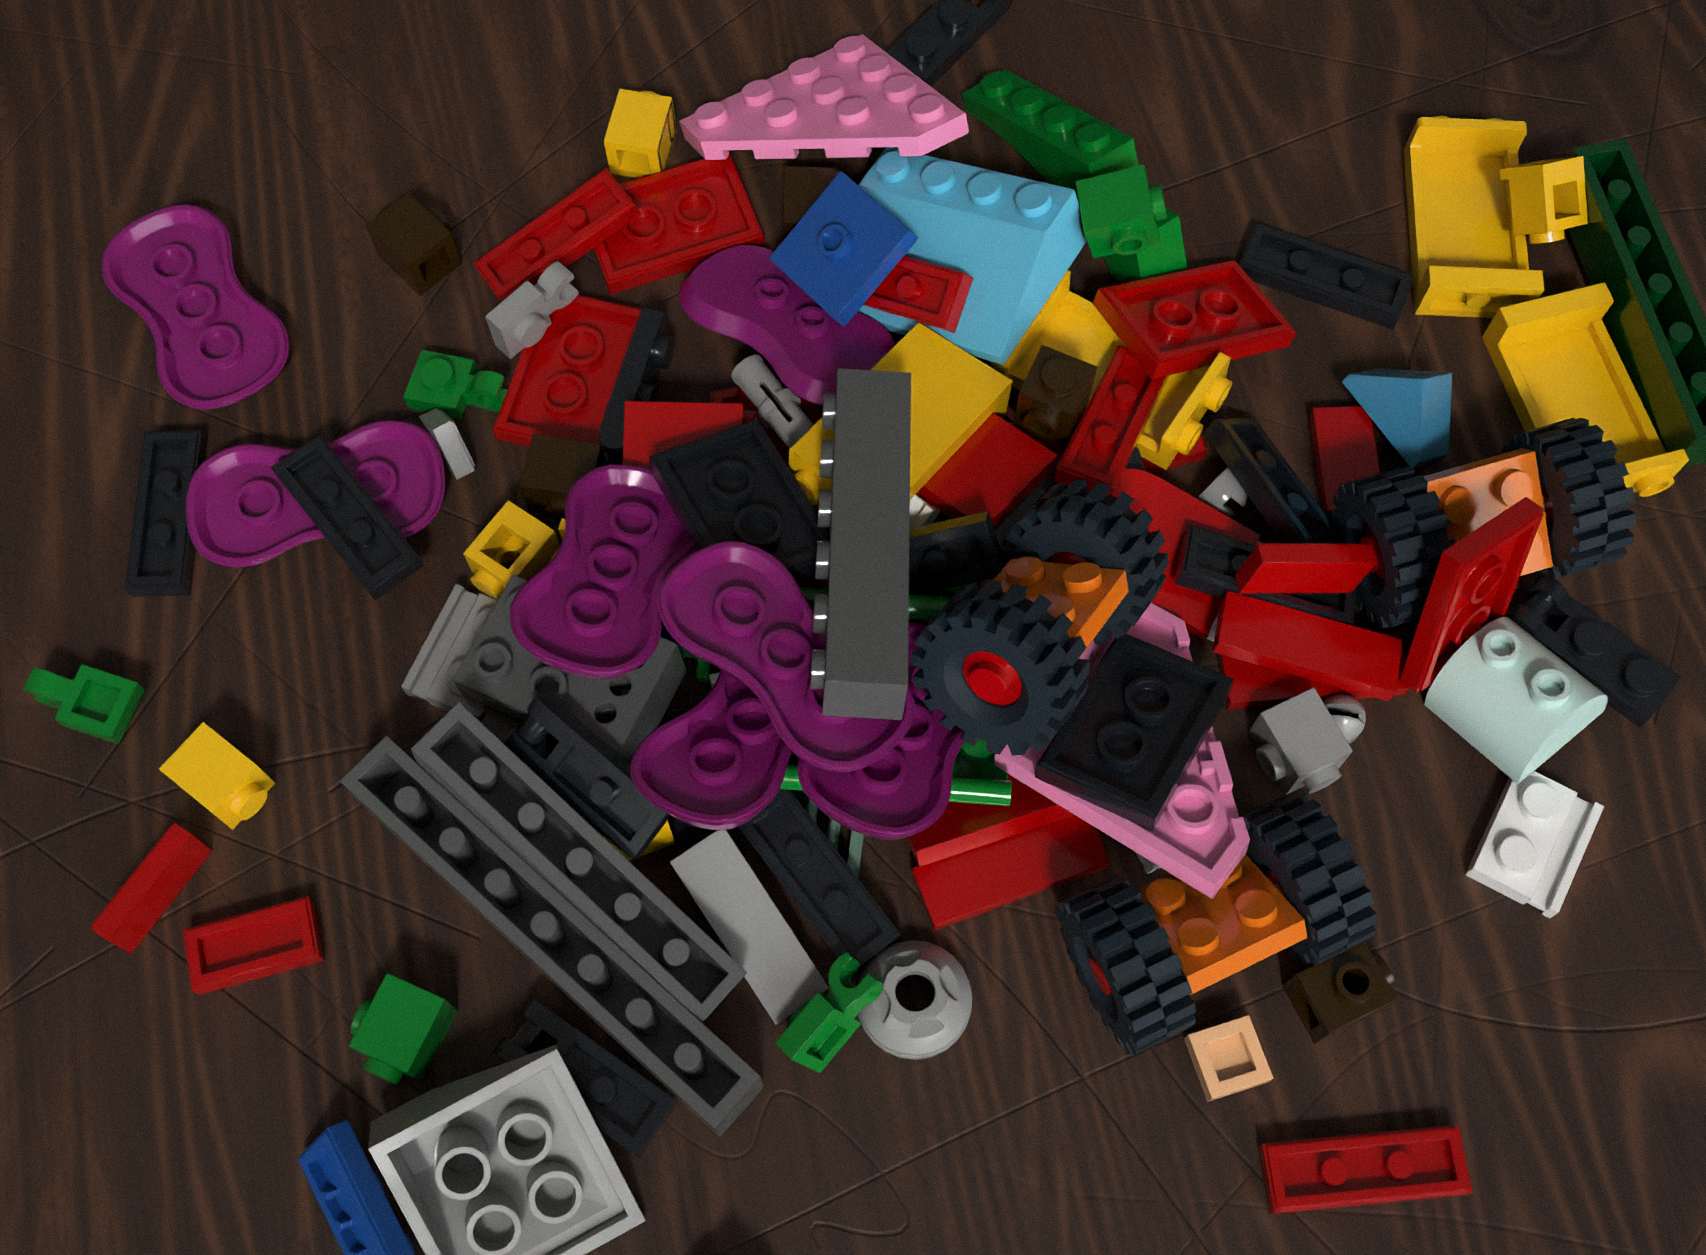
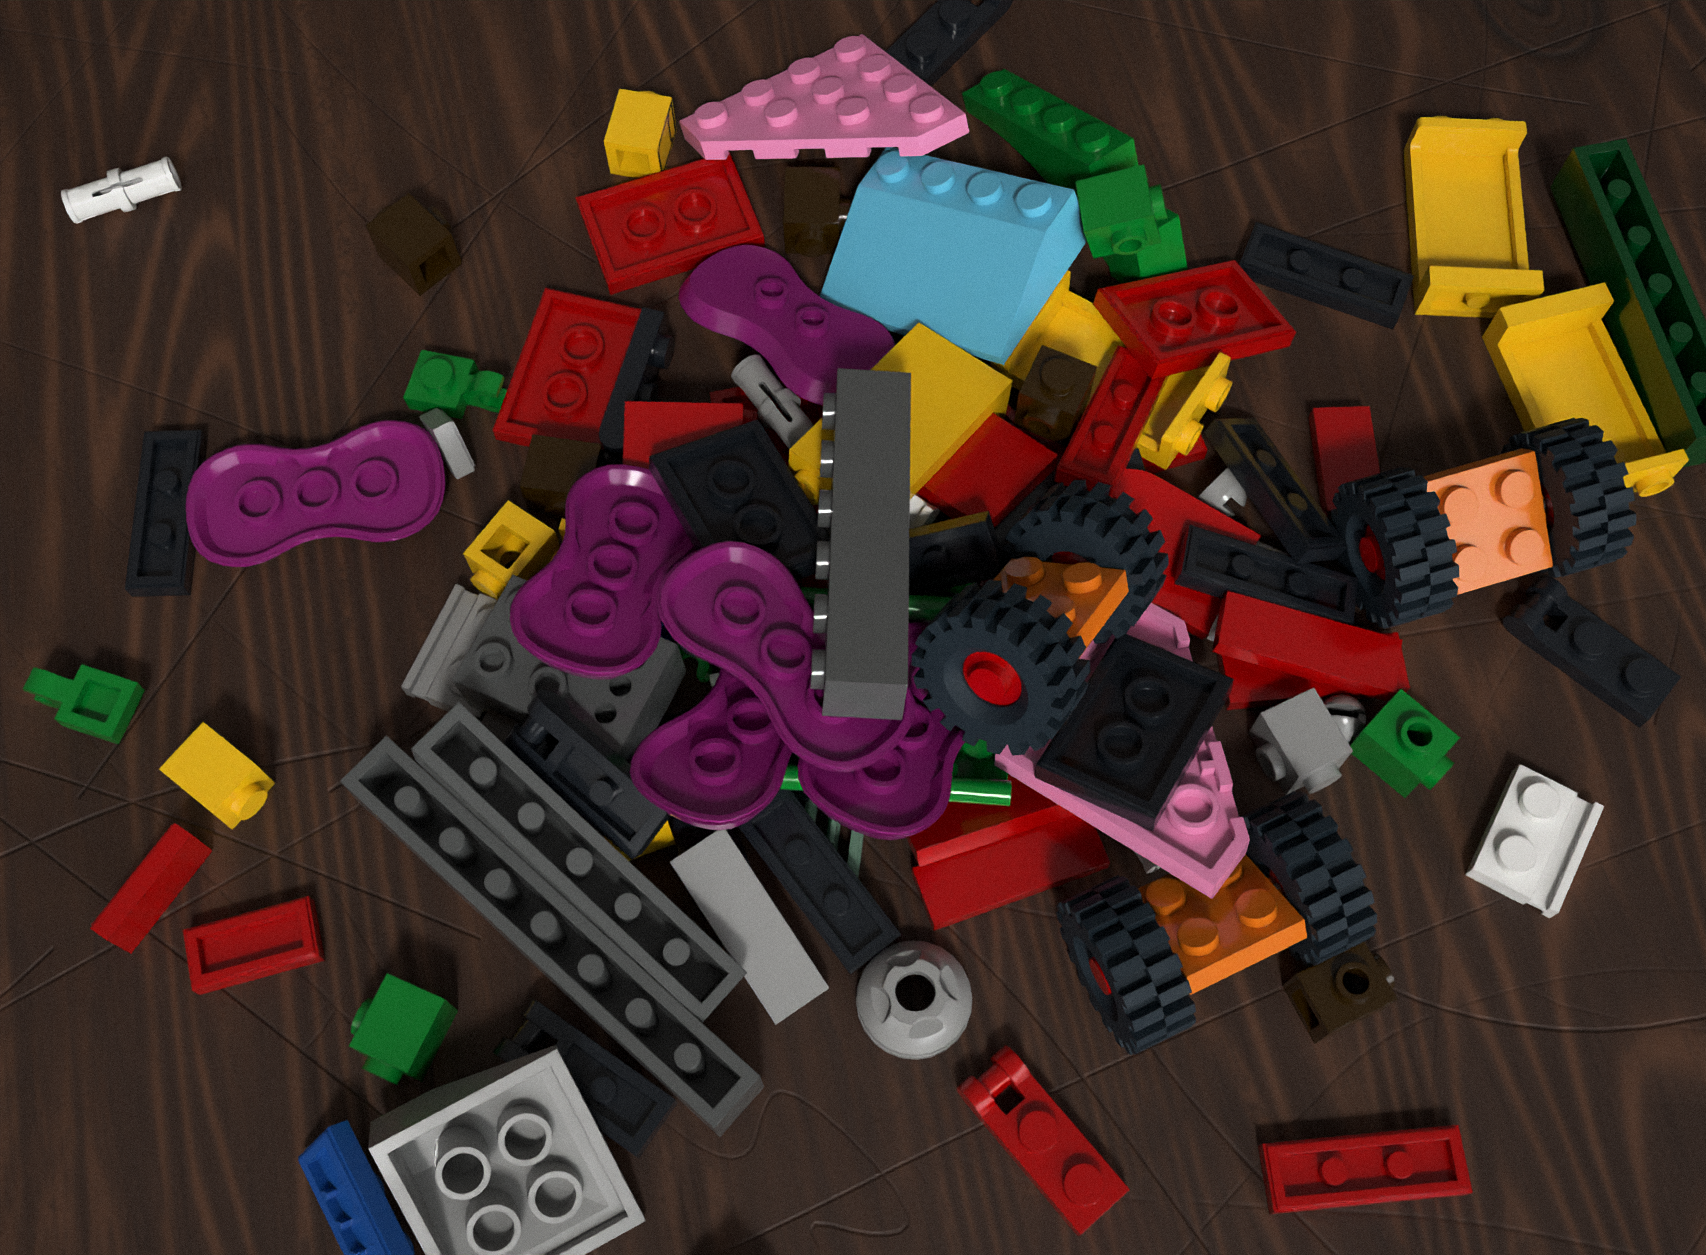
(121, 190): none -> white pin
(207, 330): magenta plate -> none
(347, 517): black tile -> none
(525, 313): light grey plate -> none
(558, 234): red tile -> none
(827, 1022): green plate -> none
(843, 248): blue plate -> none
(923, 294): red tile -> none
(1044, 1142): none -> red plate
(1228, 1058): light nougat plate -> none
(1305, 568): red tile -> none
(1405, 745): none -> green brick
(1408, 409): dark azure slope -> none
(1471, 589): red tile -> none
(1513, 698): light aqua brick -> none
(1547, 197): yellow brick -> none

